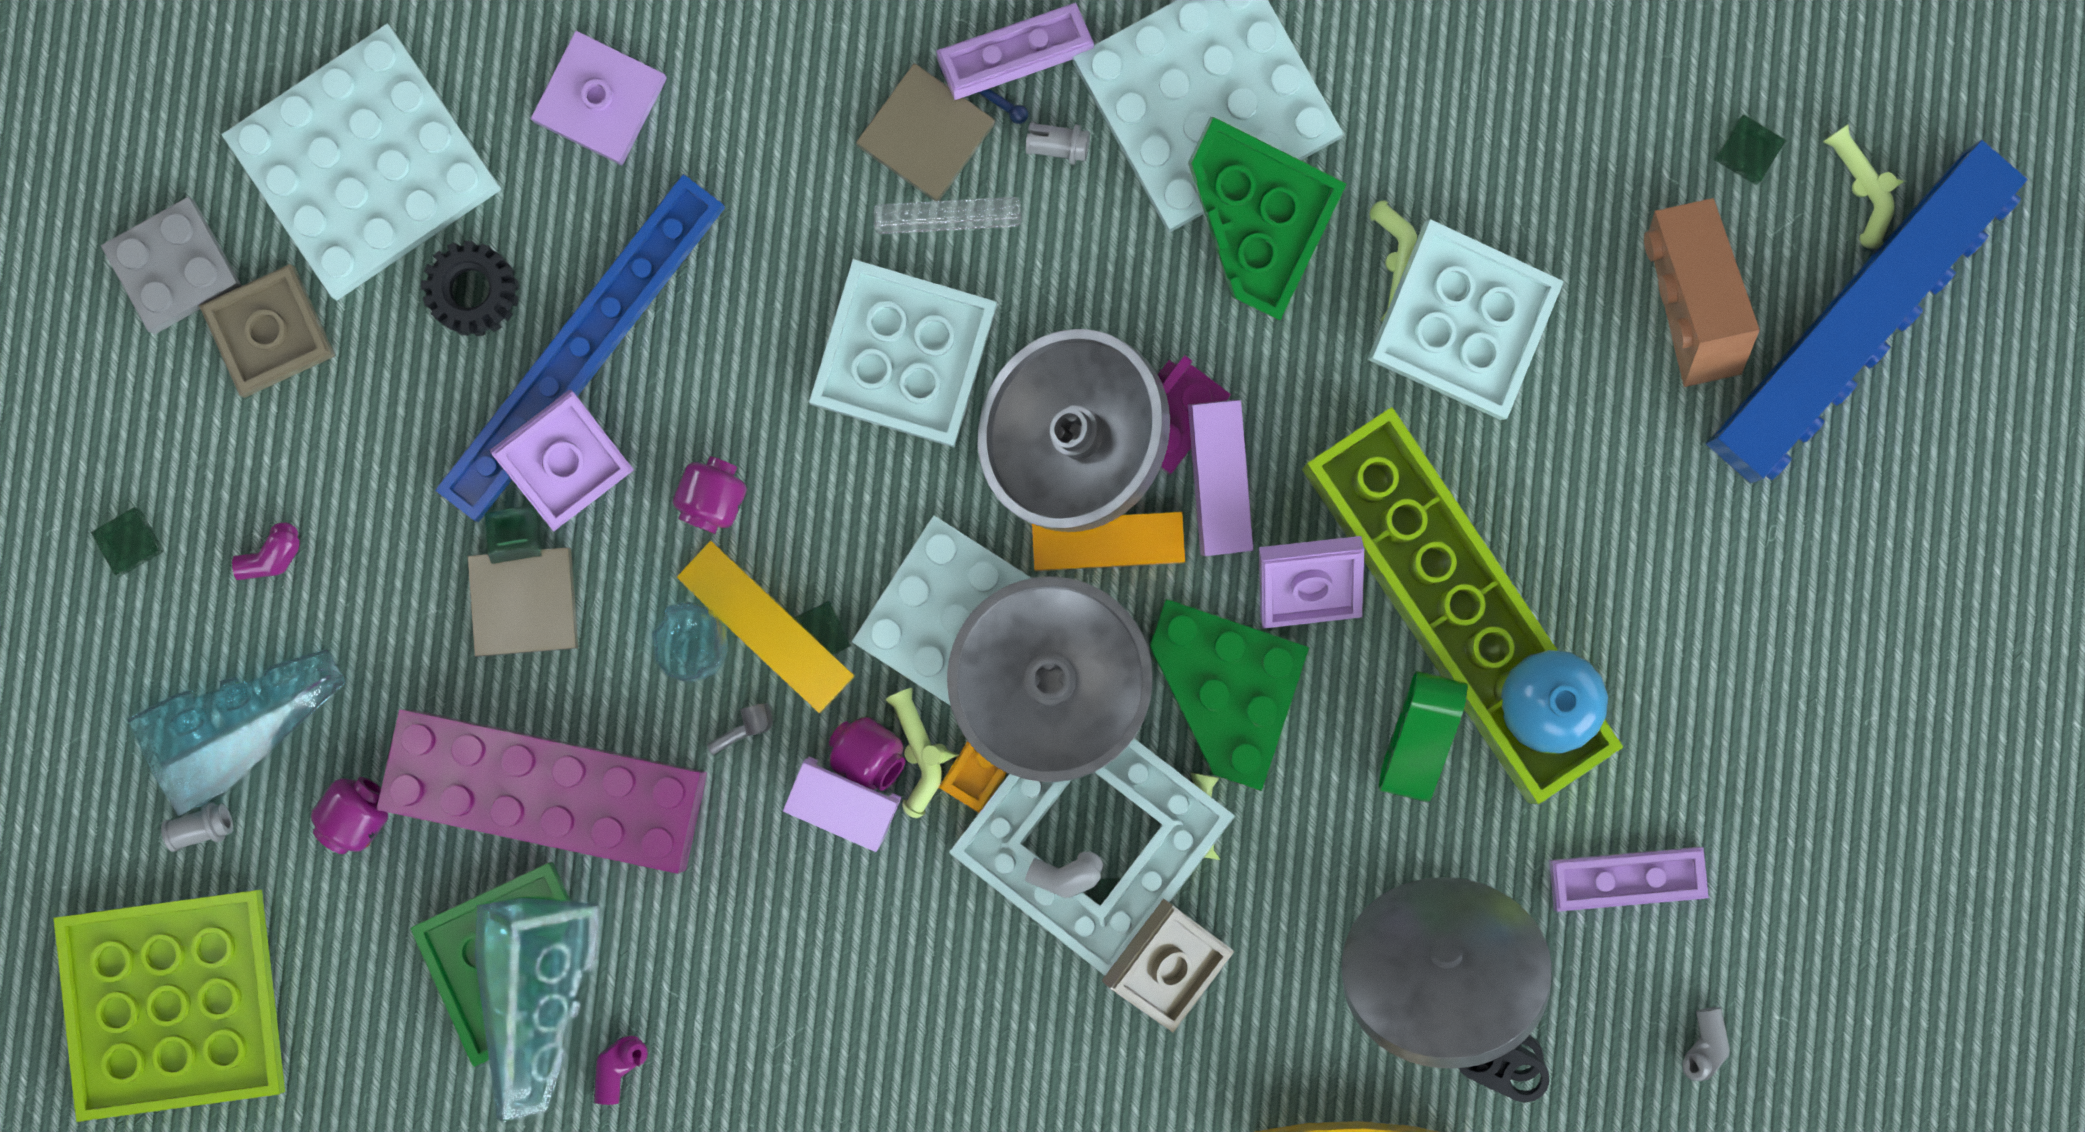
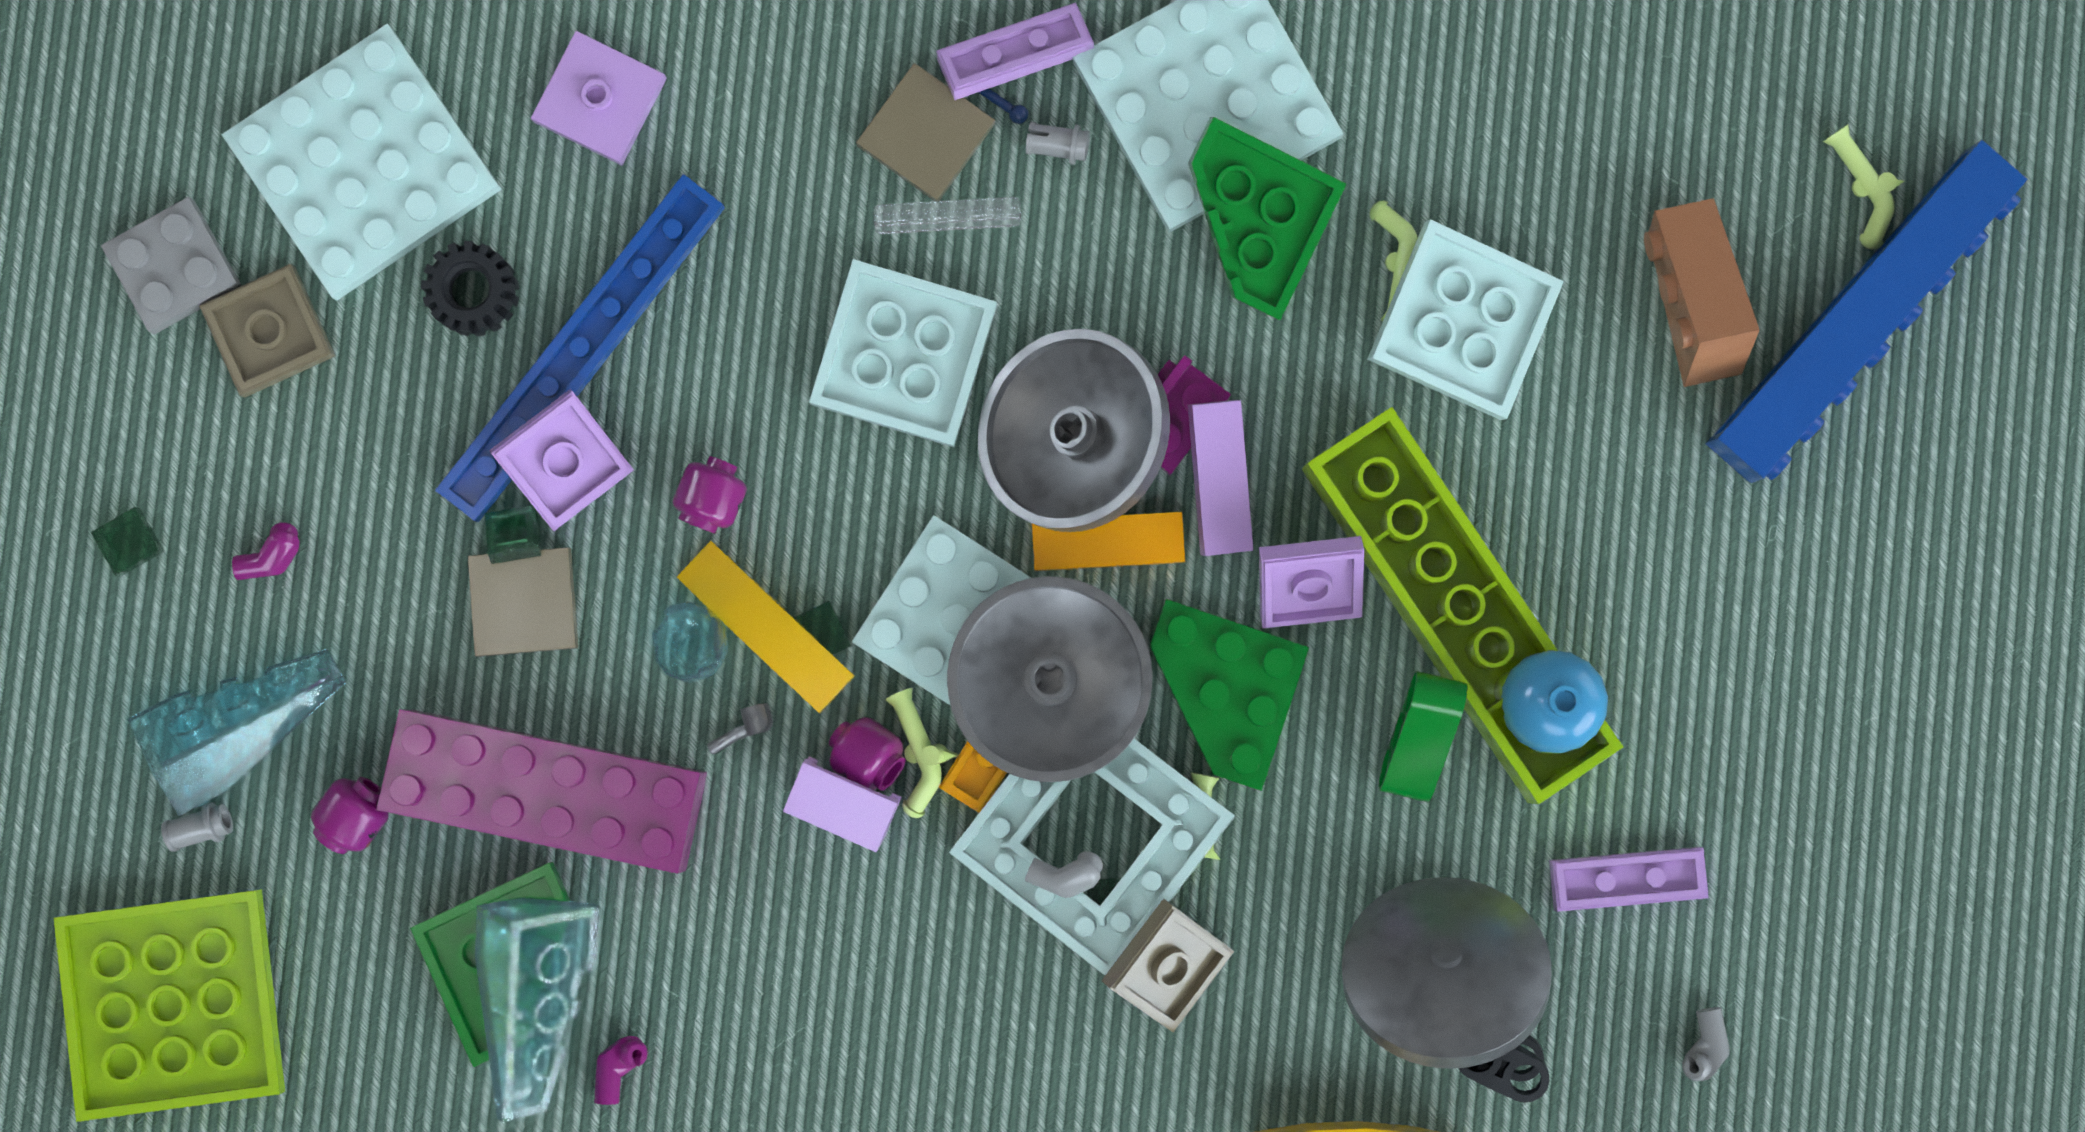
(1749, 149): clear green tile -> none

